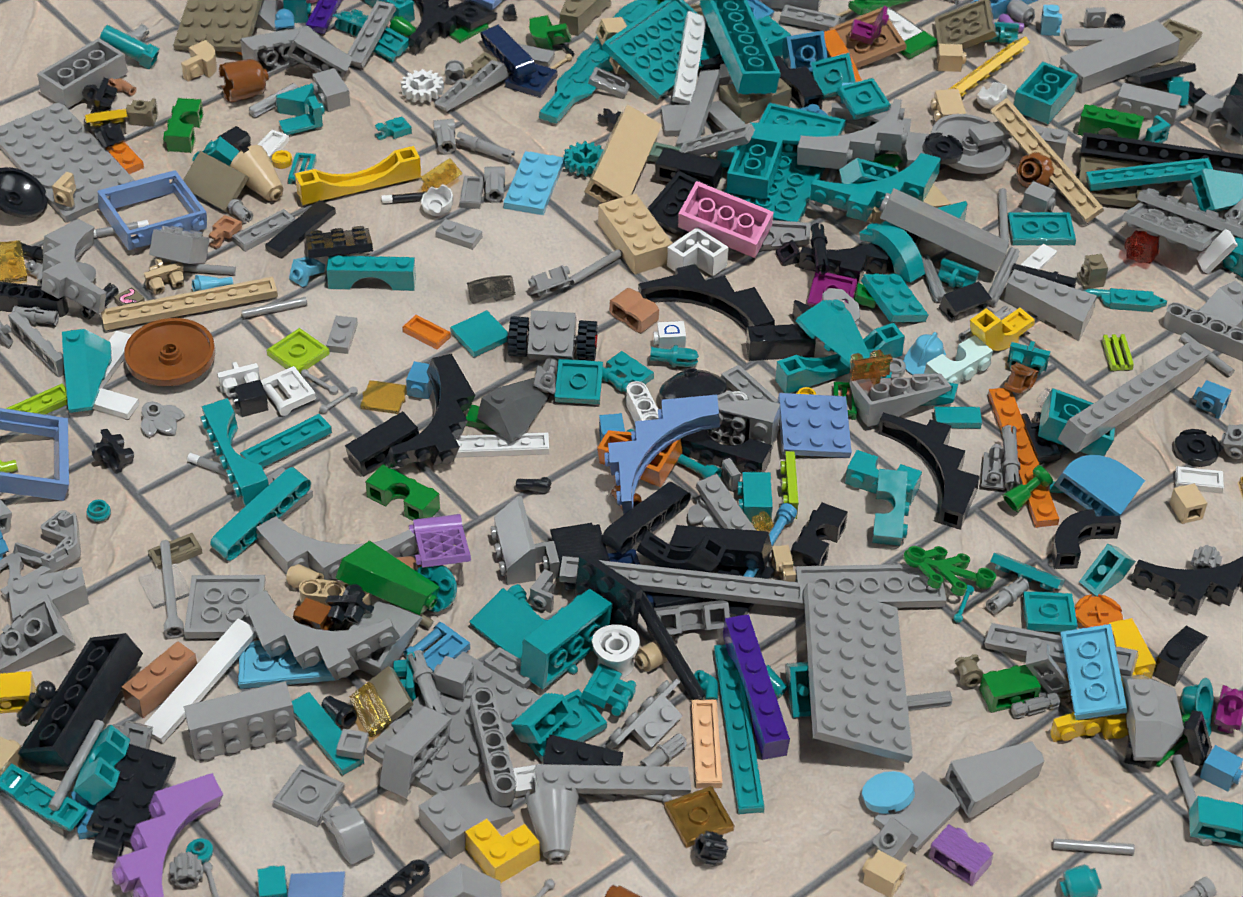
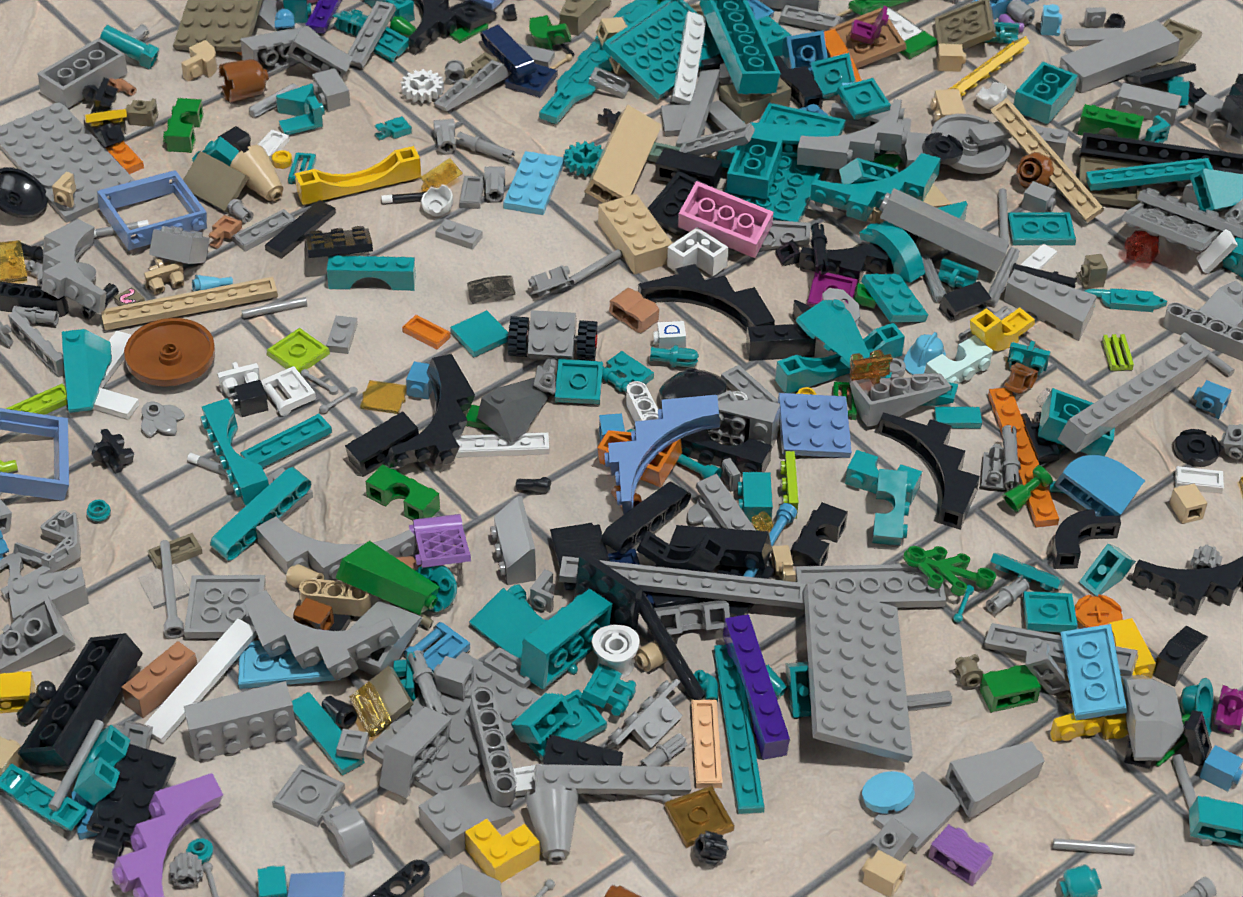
(205, 268): light grey bar -> none
(303, 268): medium azure bracket -> none
(349, 605): black hips -> none
(547, 554): light grey bracket -> none
(1035, 705): light grey axle -> none

